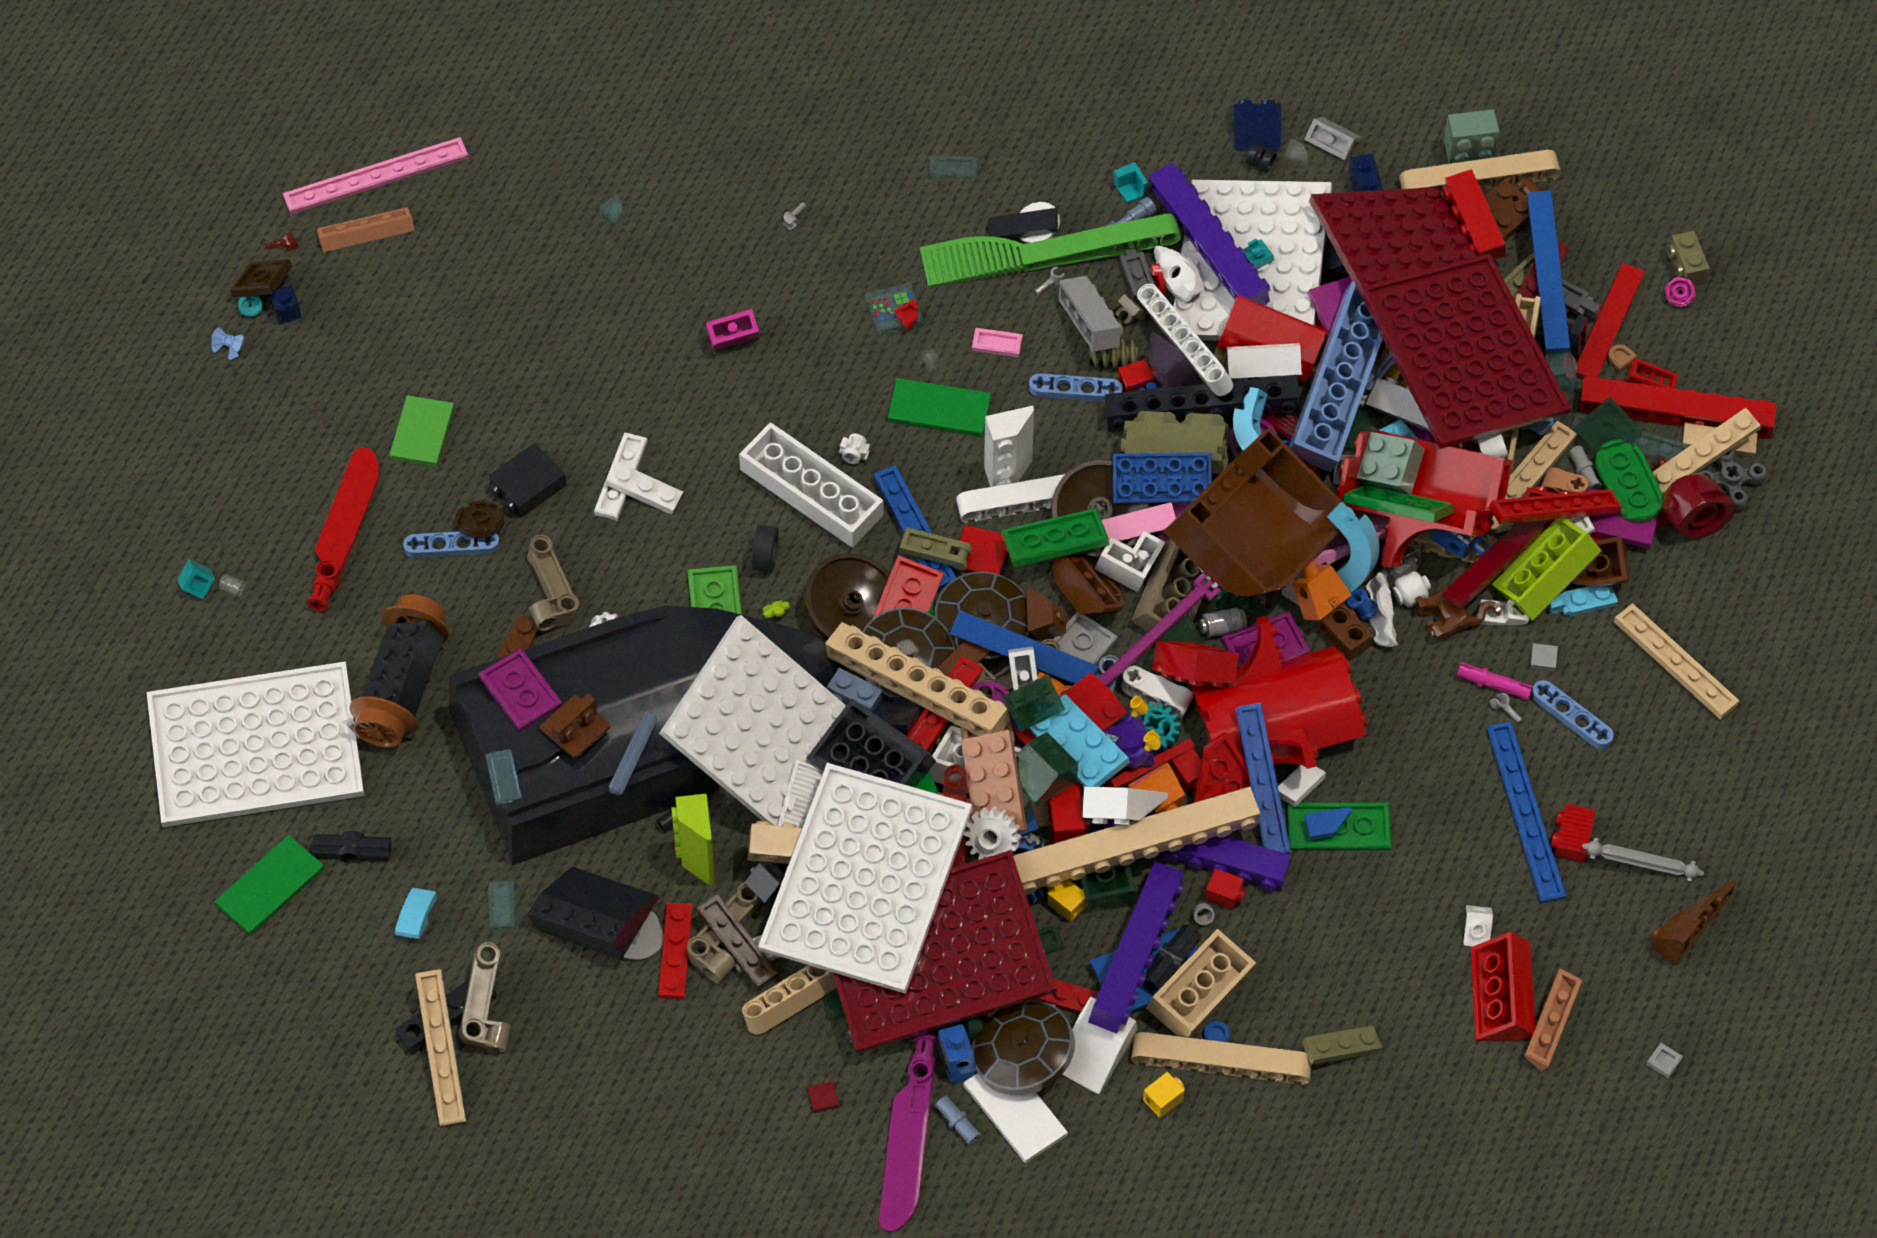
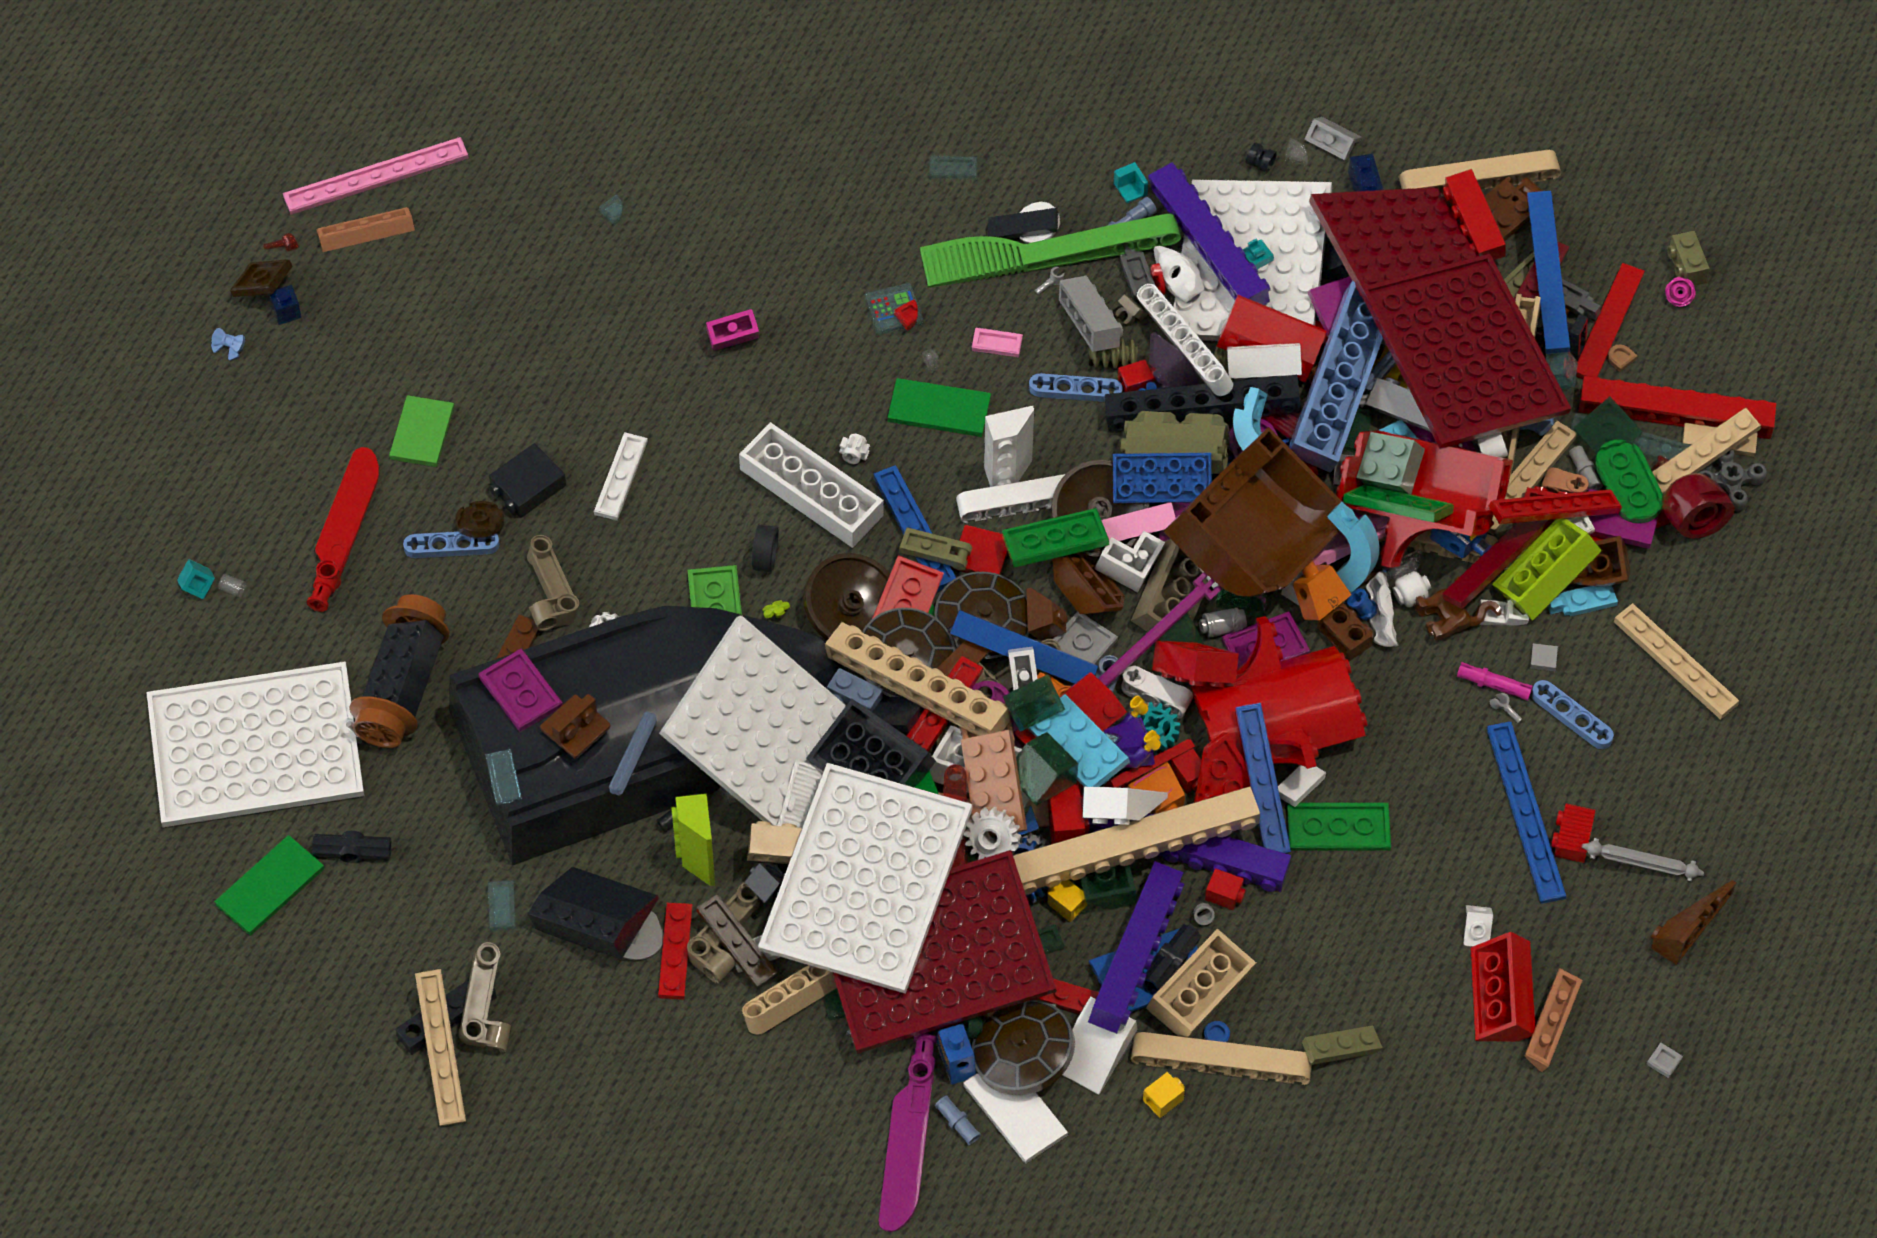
(250, 305): teal tile -> none
(415, 913): medium azure slope -> none
(644, 488): white plate -> none
(790, 219): light grey hand -> none
(823, 1097): dark red tile -> none
(1257, 124): clear blue bracket -> none
(1325, 823): blue tile -> none
(1471, 136): sand green brick -> none
(1645, 367): red slope -> none

